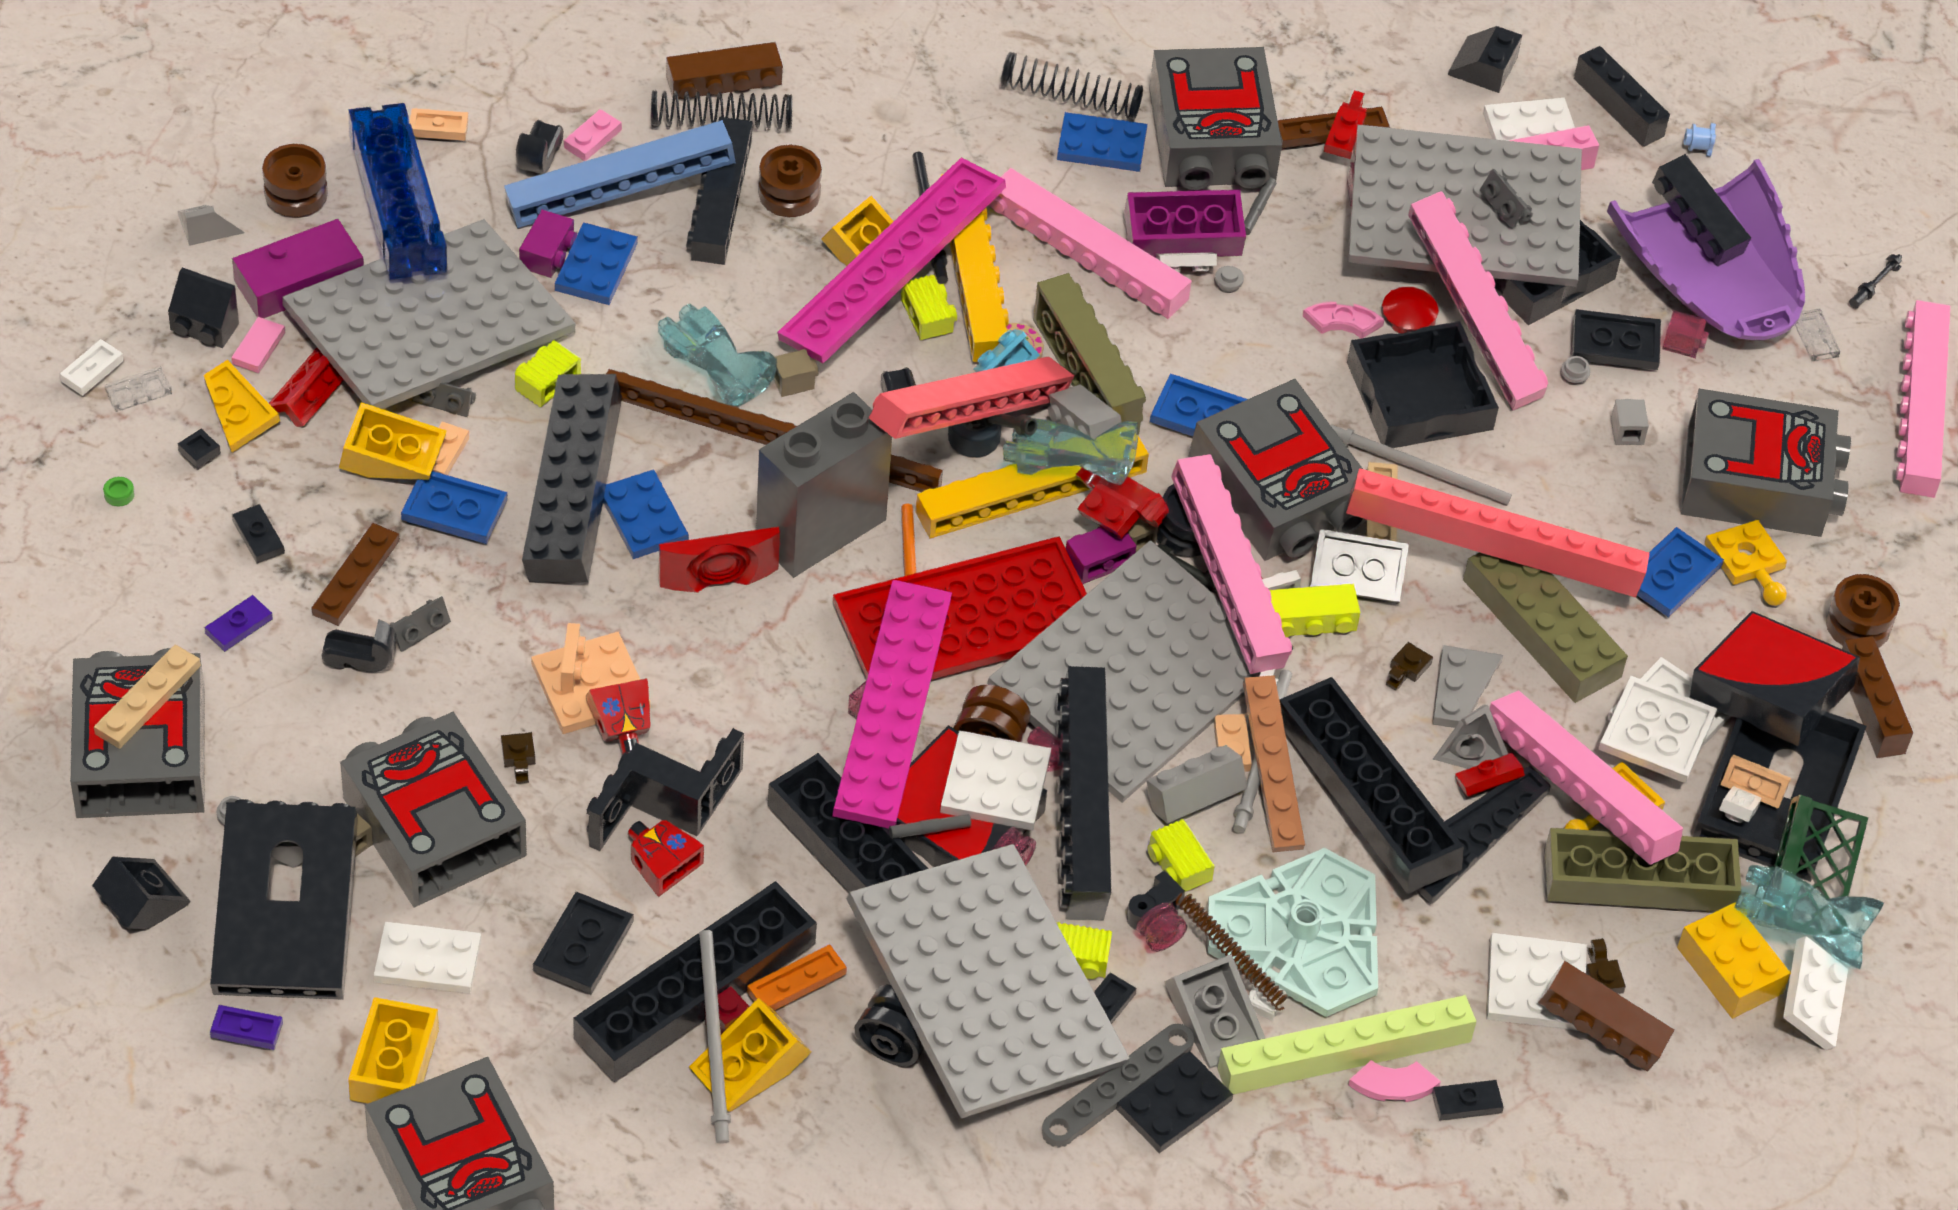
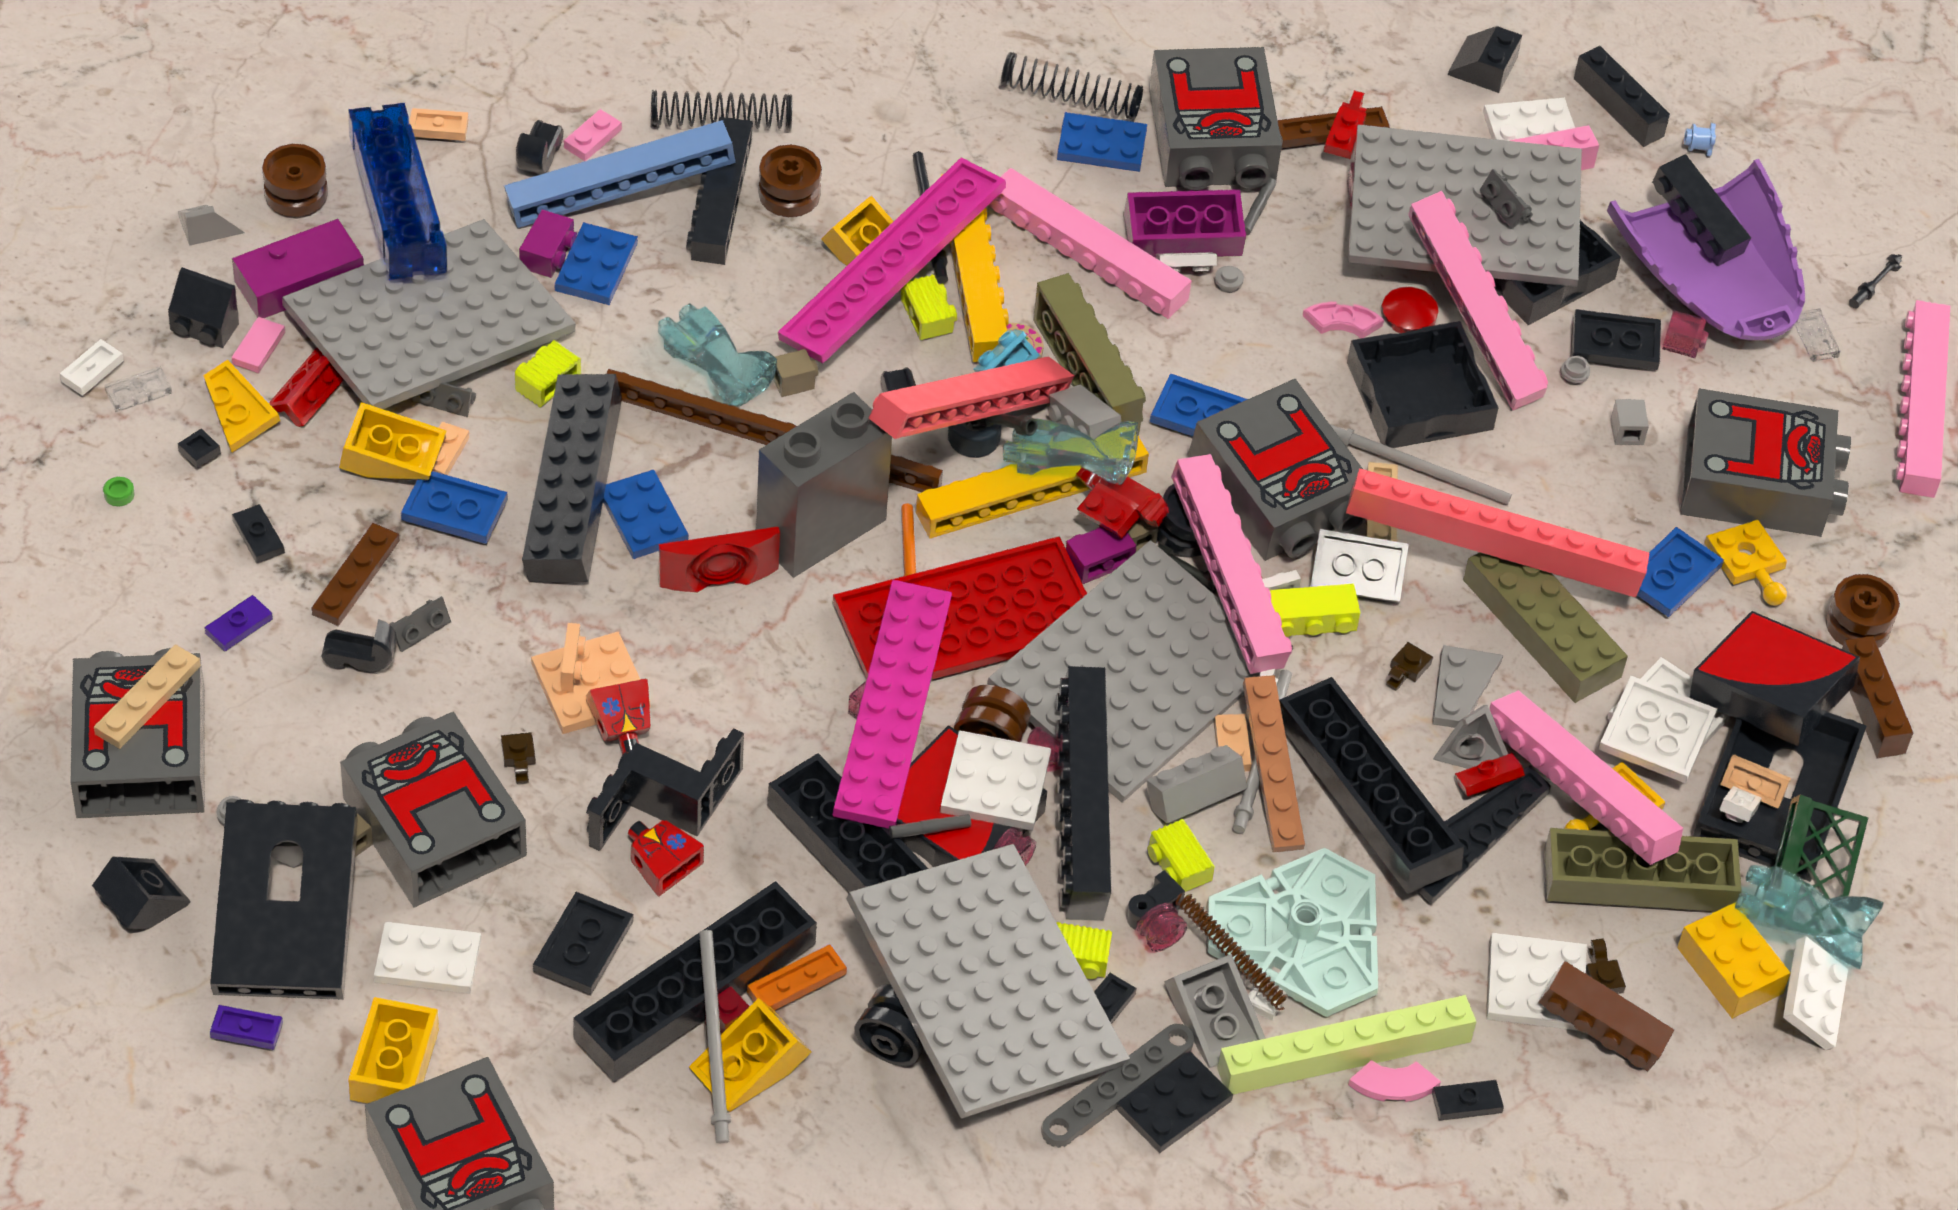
(725, 70): reddish brown brick -> none

